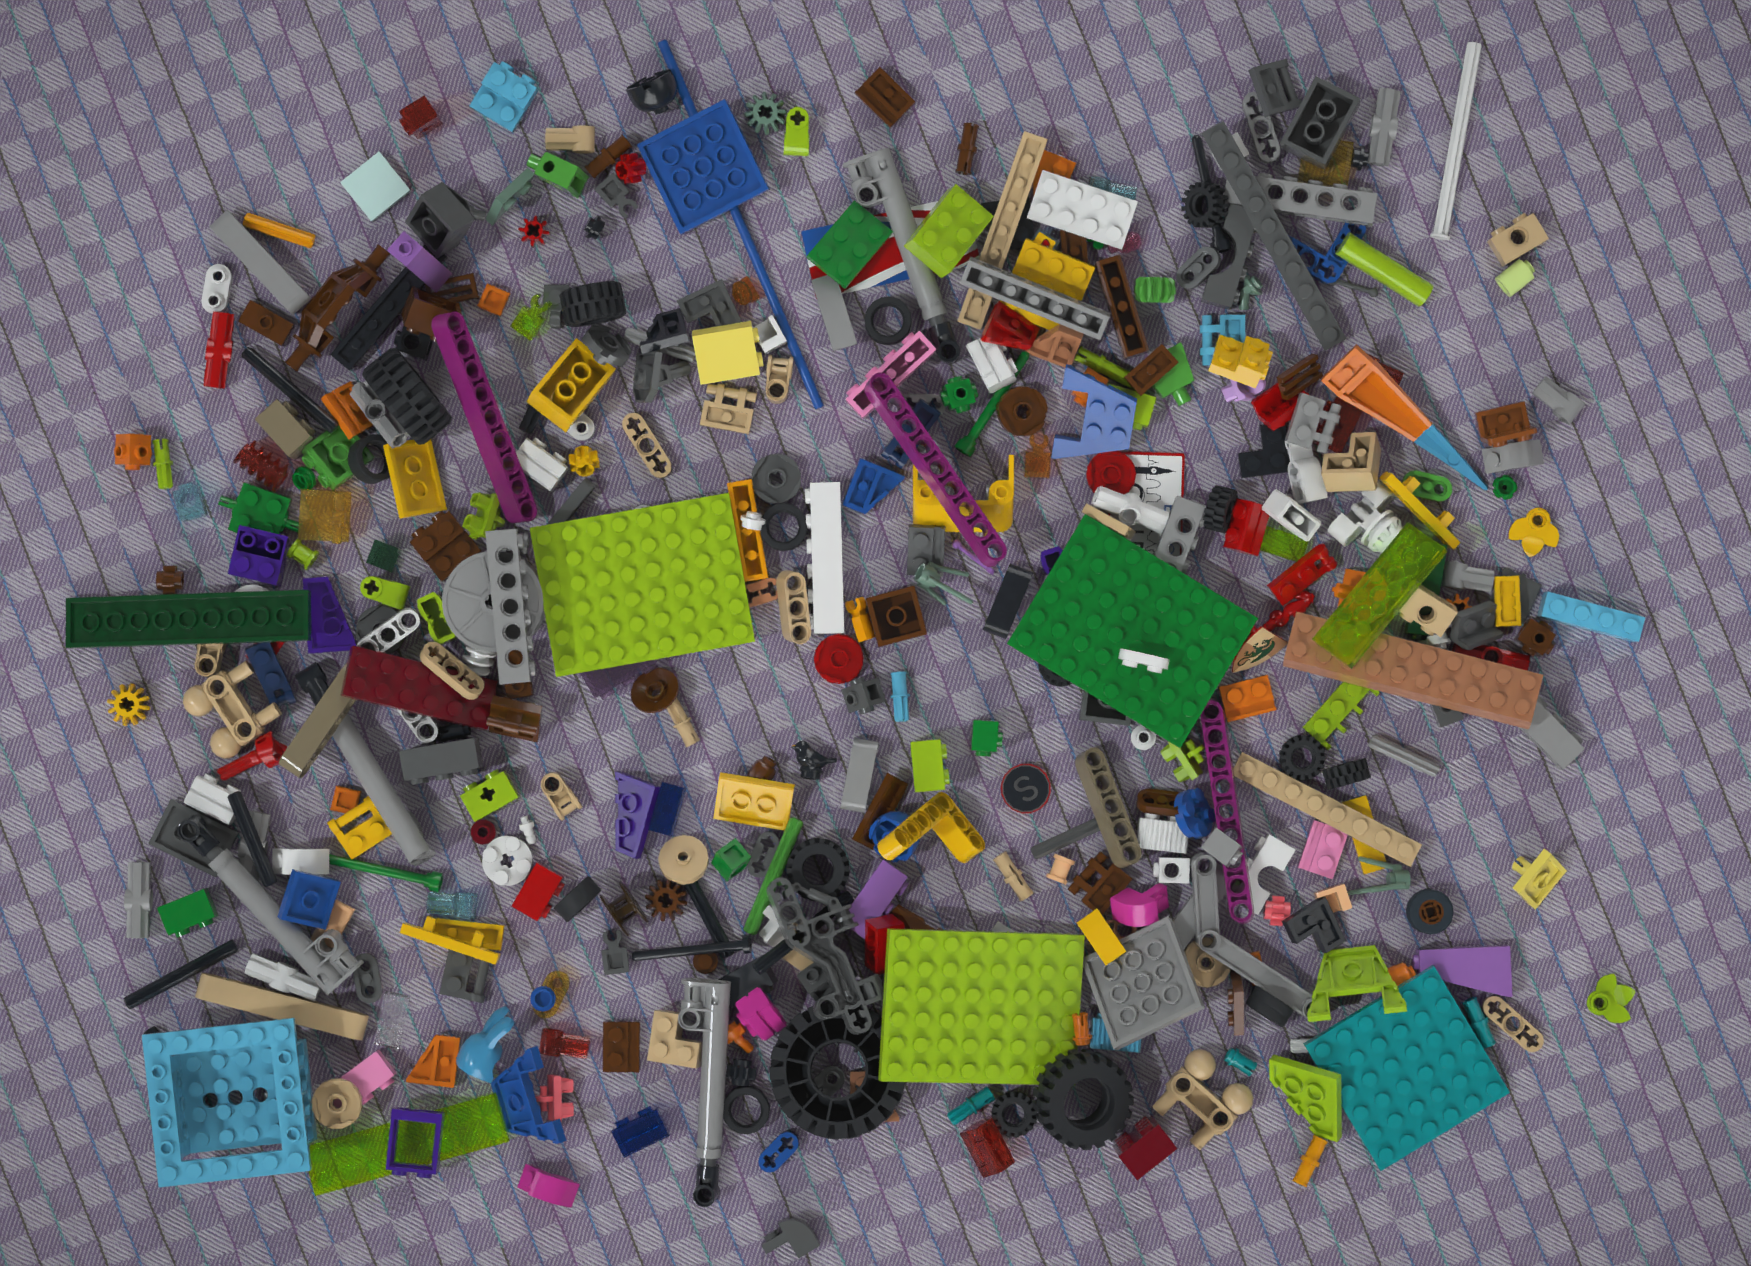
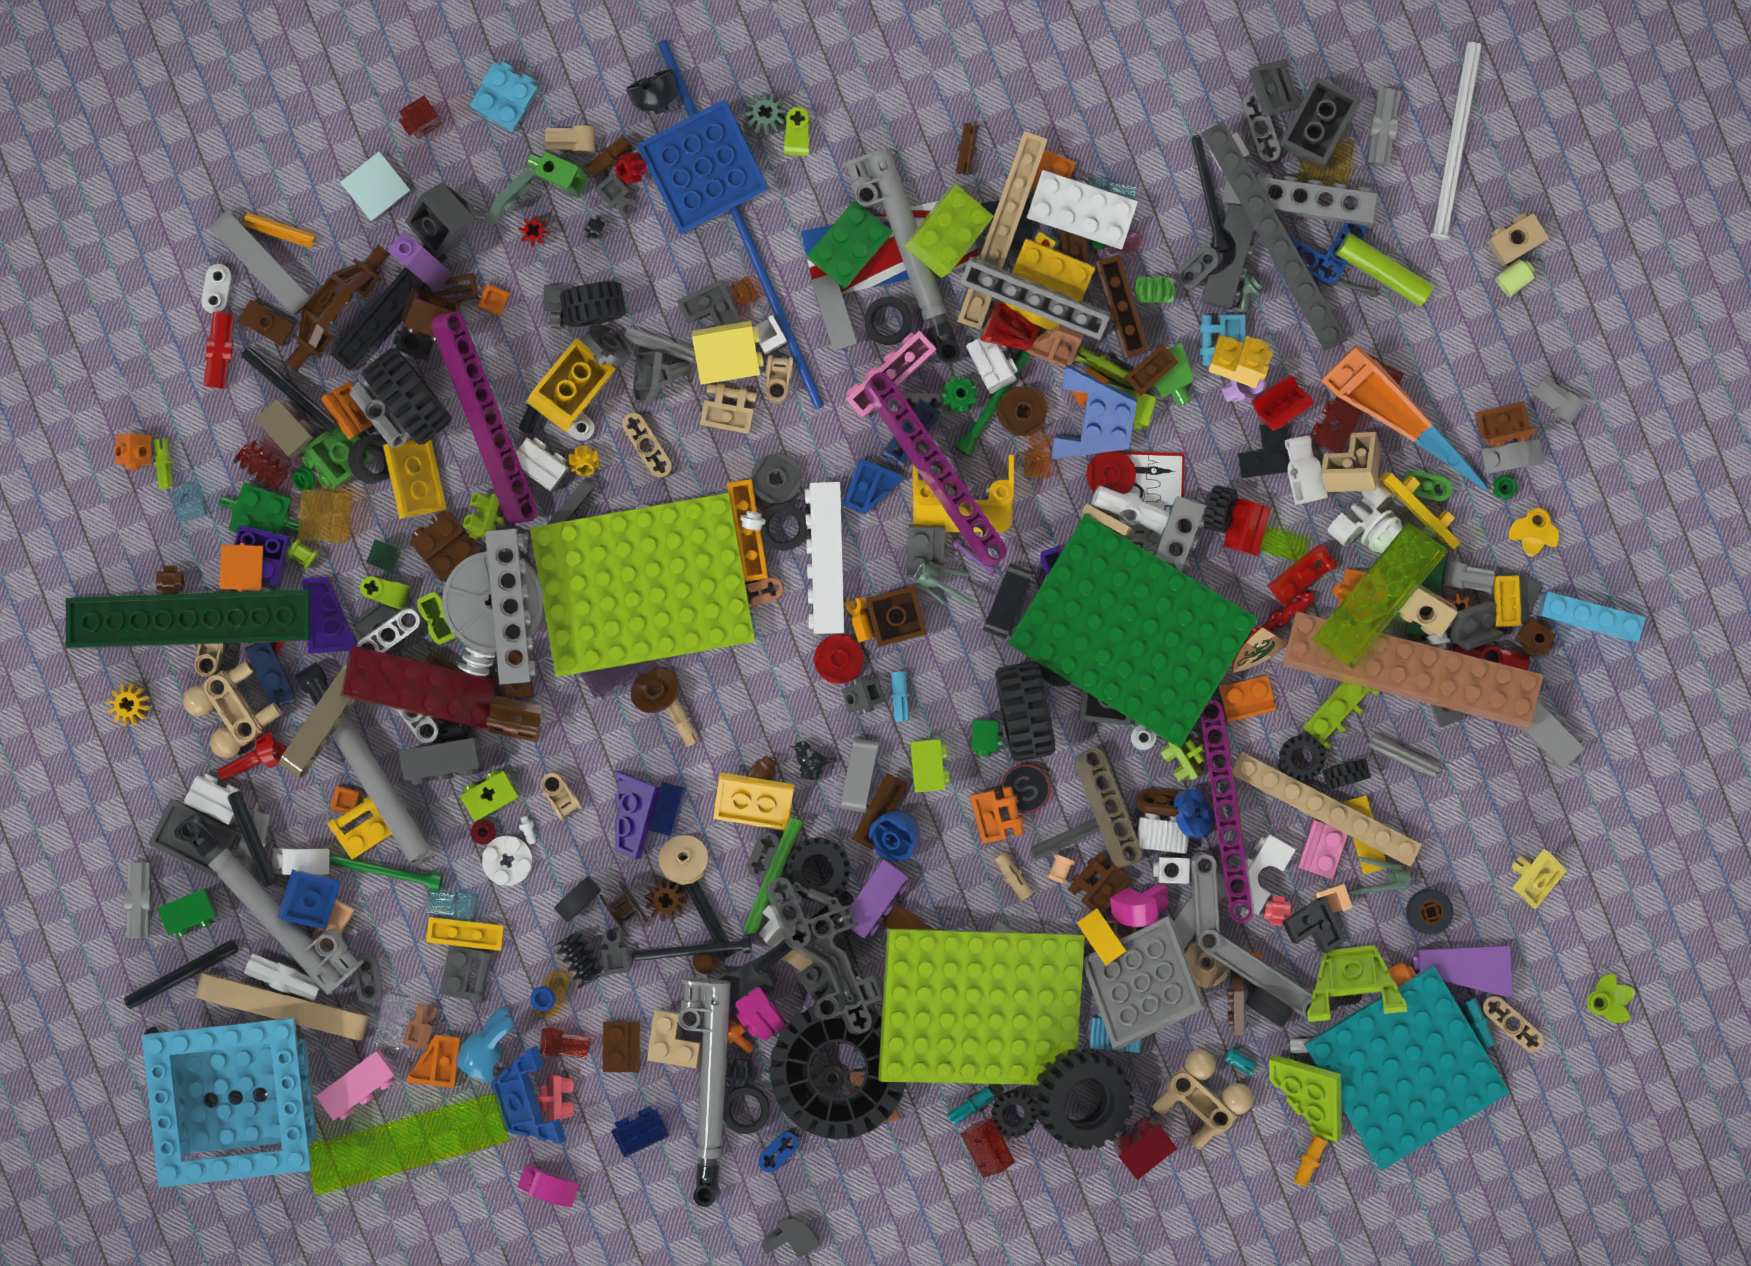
(241, 567): none -> orange piece
(325, 1110): tan plate -> none
(416, 1115): dark purple window -> none
(418, 1029): none -> nougat plate
(427, 934): yellow hinge -> none
(452, 680): tan beam -> none
(529, 319): clear neon green plate -> none
(538, 891): red brick -> none
(579, 958): none -> black piece
(666, 331): black wing -> none
(731, 859): green brick -> none
(801, 615): tan beam -> none
(876, 940): red brick -> none
(884, 97): reddish brown plate -> none
(947, 822): yellow beam -> none
(989, 815): none -> orange plate
(1025, 711): none -> black tyre
(1081, 1029): orange pin -> none
(1133, 658): white plate -> none
(1216, 205): black tyre -> none
(1223, 848): light grey brick -> none
(1291, 515): white brick -> none
(1300, 380): reddish brown tile -> none
(1305, 422): light grey plate -> none
(1359, 158): black plate -> none

